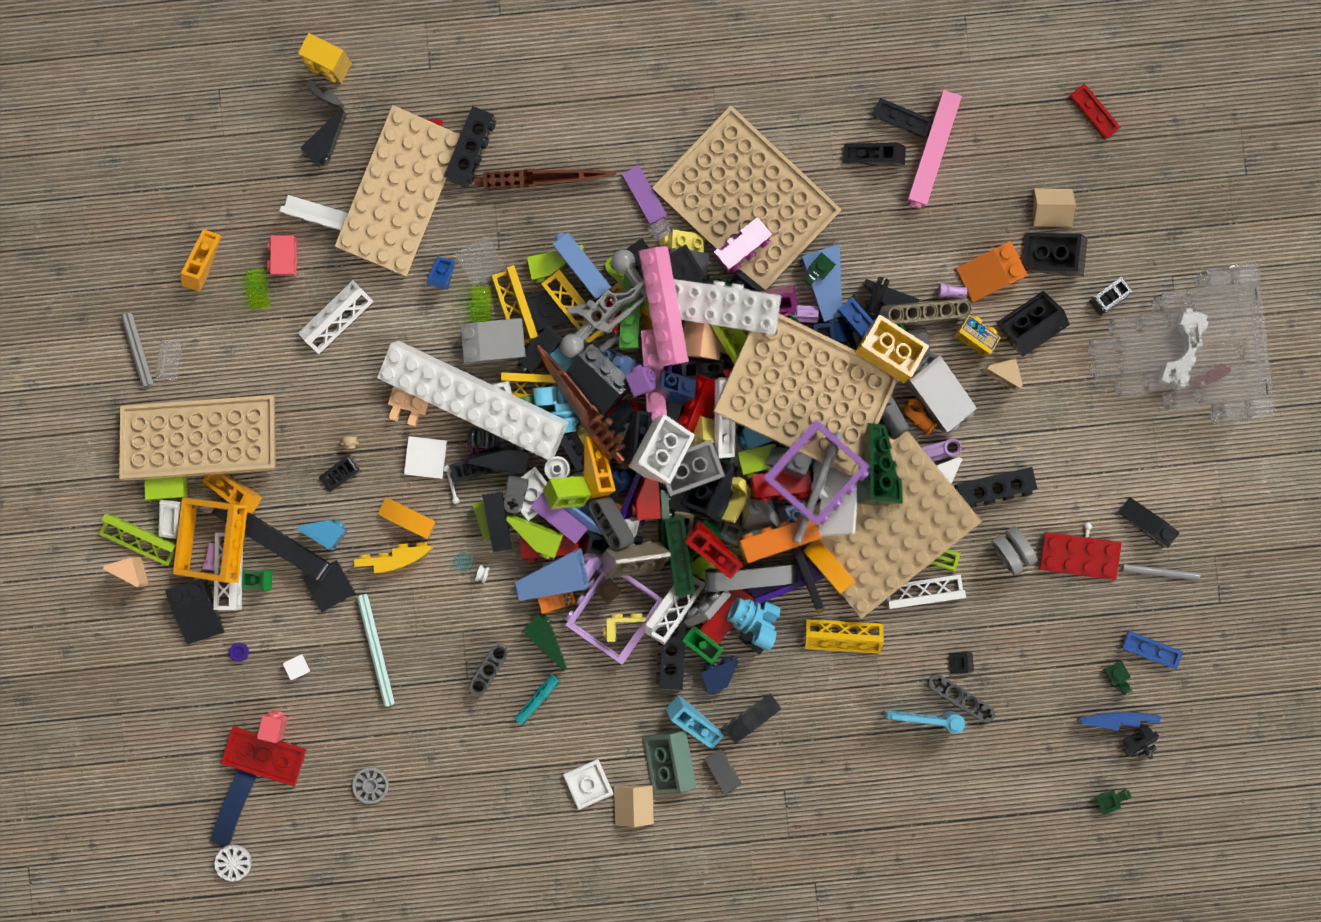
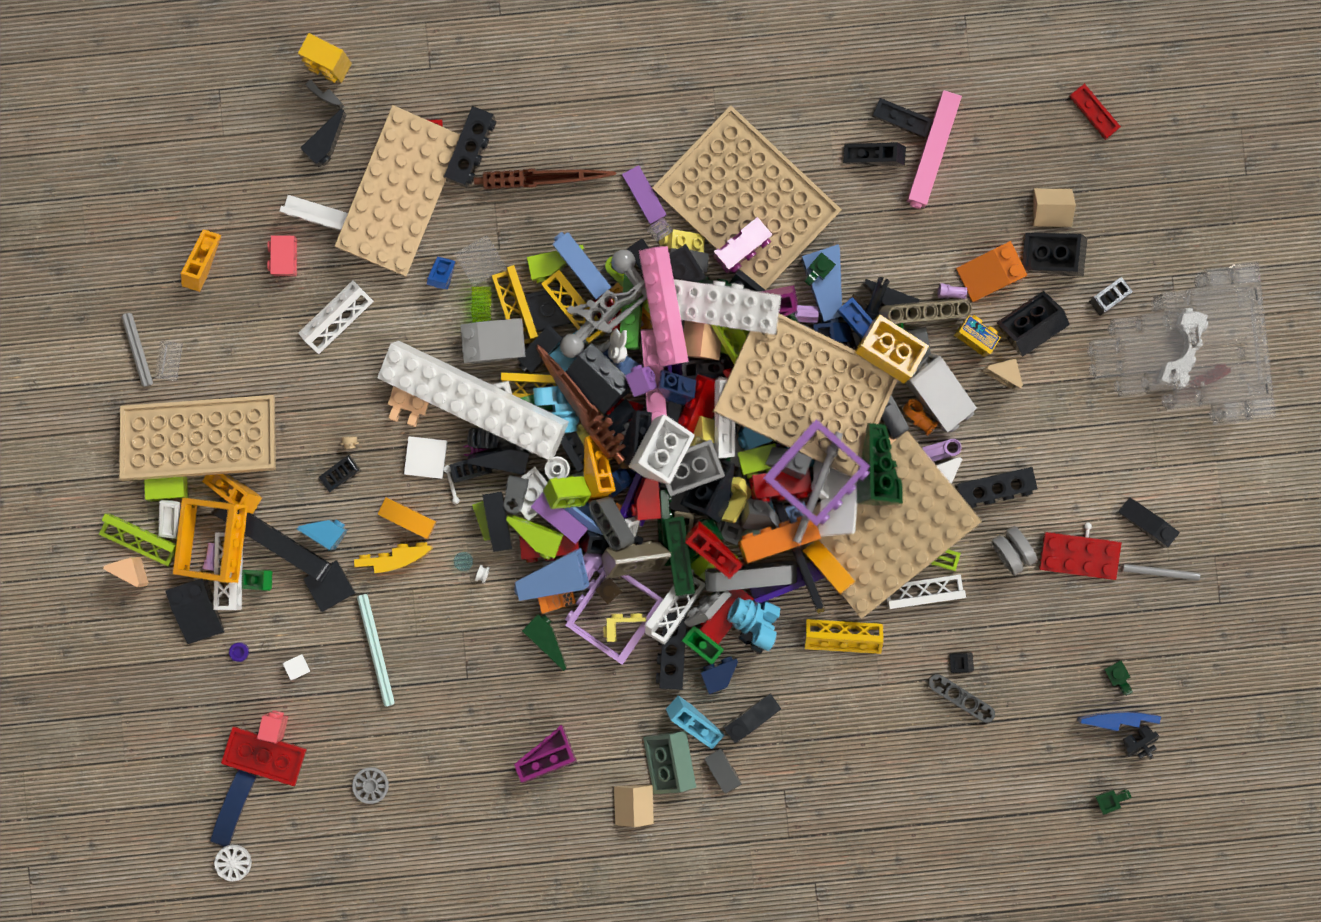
(258, 289): clear neon green slope -> none
(482, 676): dark grey beam -> none
(532, 705): teal pin -> none
(546, 757): none -> magenta wedge
(588, 784): white tile -> none
(616, 350): none -> white plate
(949, 720): medium azure piece -> none
(1152, 650): blue plate -> none

